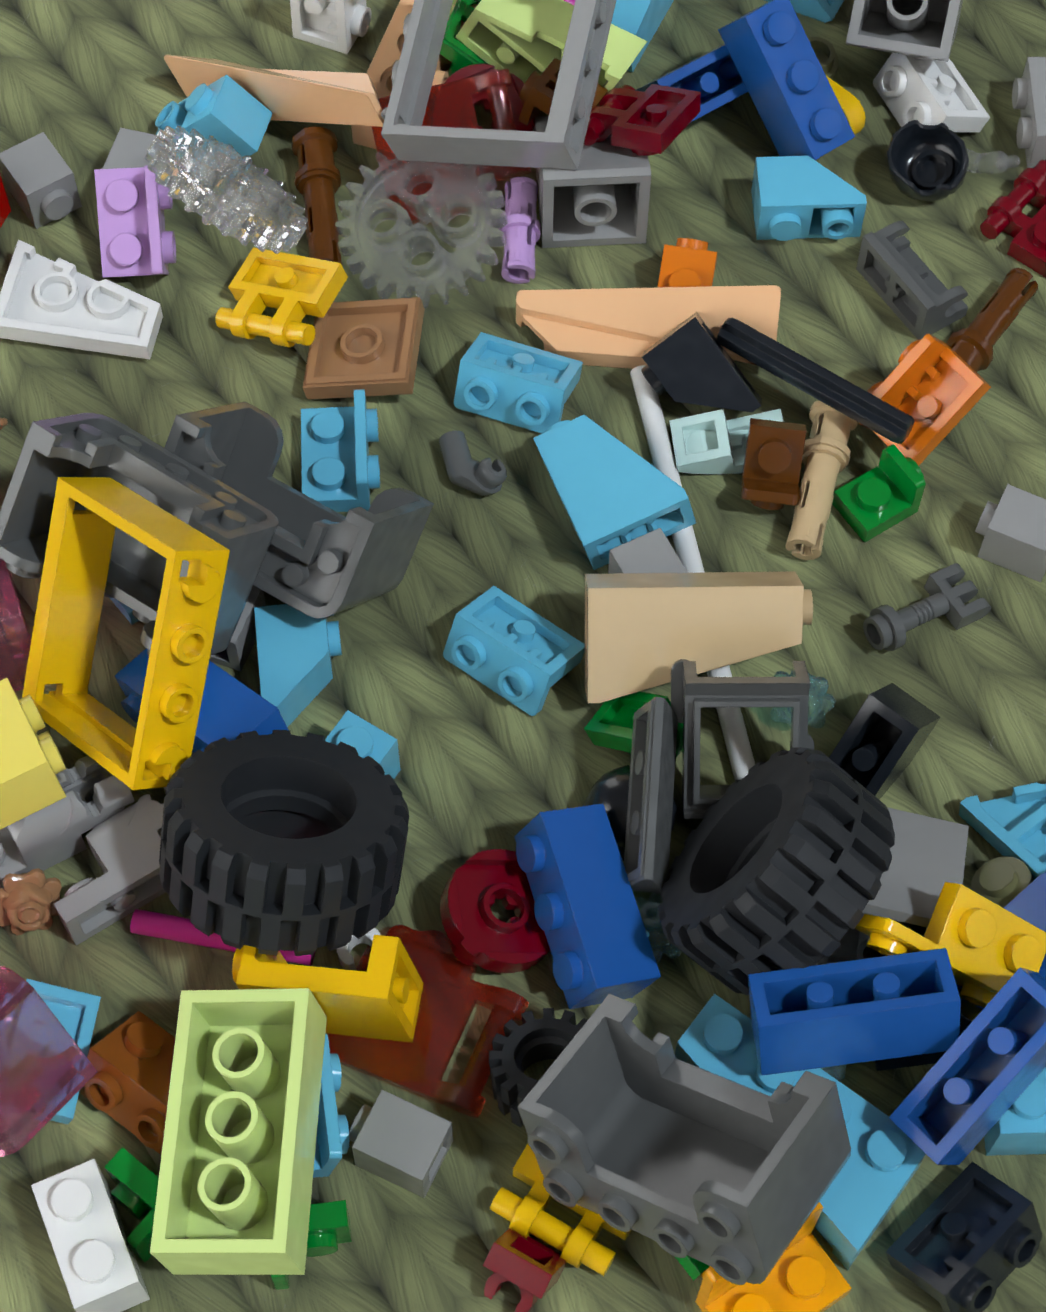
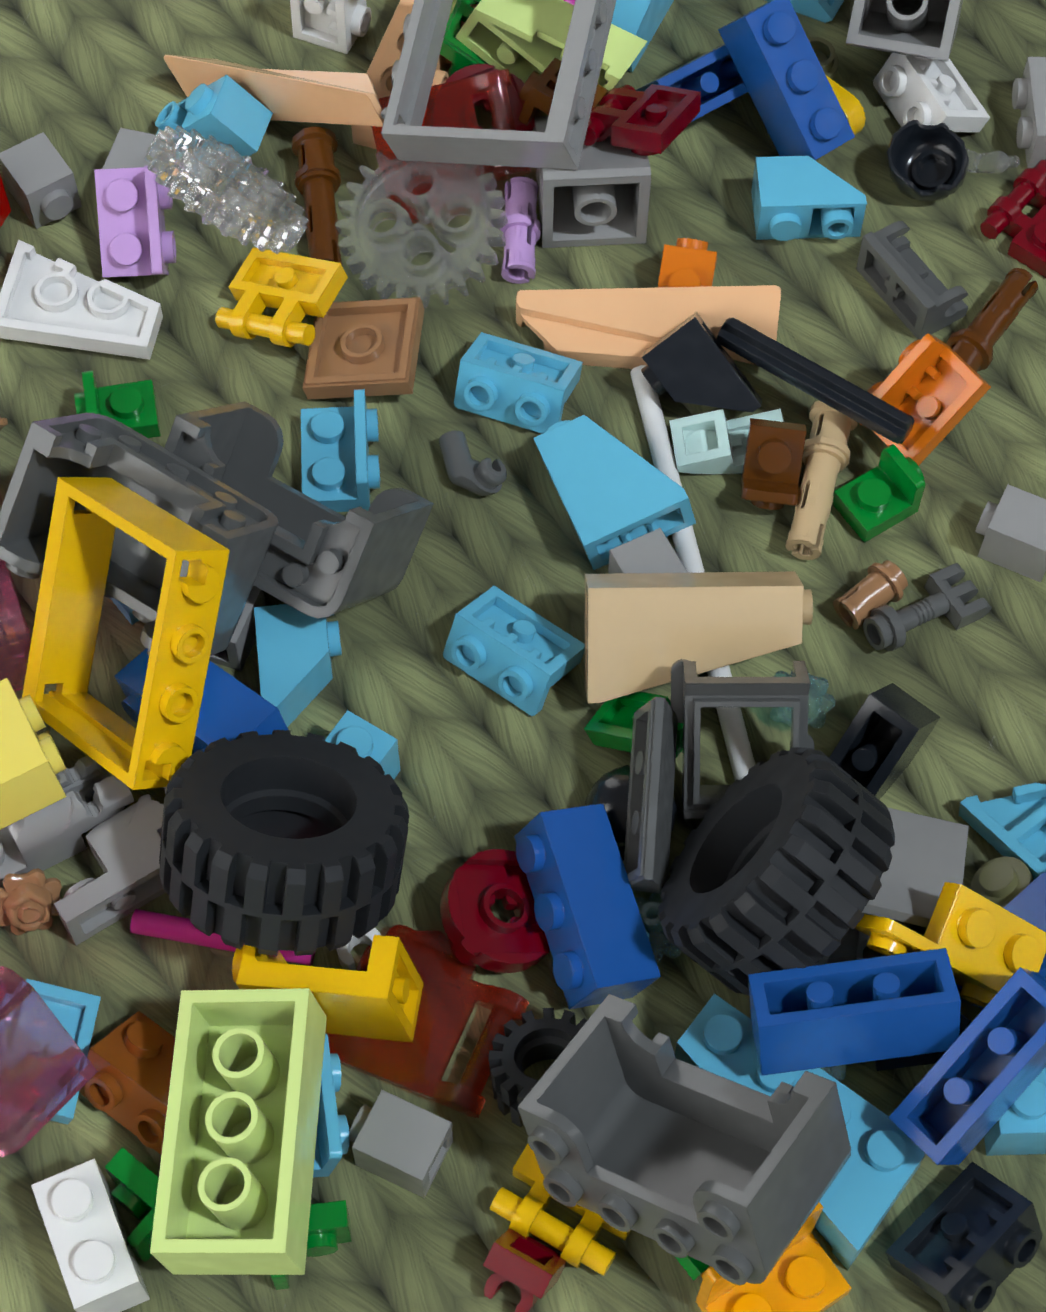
(127, 402): none -> green bracket
(882, 584): none -> medium nougat pin

